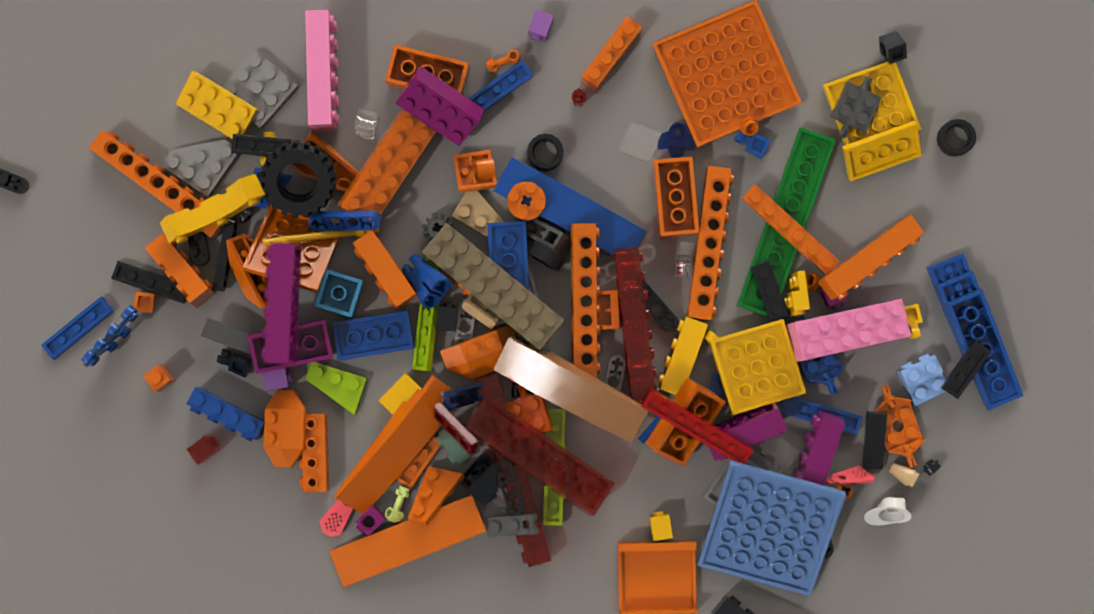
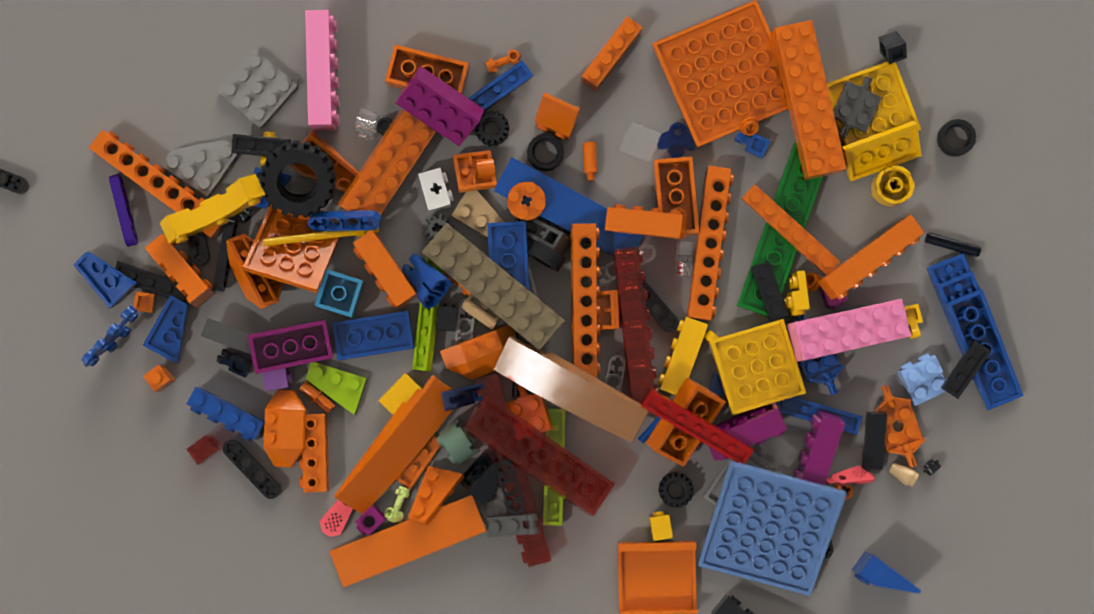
(77, 328): blue tile -> none
(104, 279): none -> blue wing
(123, 210): none -> dark purple beam
(168, 329): none -> blue wing
(216, 105): yellow plate -> none
(249, 471): none -> black beam
(282, 303): magenta brick -> none
(317, 397): none -> orange axle
(383, 124): none -> black plate
(436, 201): none -> white brick
(455, 428): dark red tile -> none
(492, 139): none -> black tyre
(540, 26): medium lavender brick -> none
(556, 117): none -> orange slope
(579, 97): clear red axle -> none
(590, 160): none -> orange cylinder
(646, 222): none -> orange brick
(687, 489): none -> black tyre
(808, 100): none -> orange brick
(874, 571): none -> blue slope
(889, 511): white piece -> none
(902, 182): none -> yellow brick
(953, 244): none -> black axle

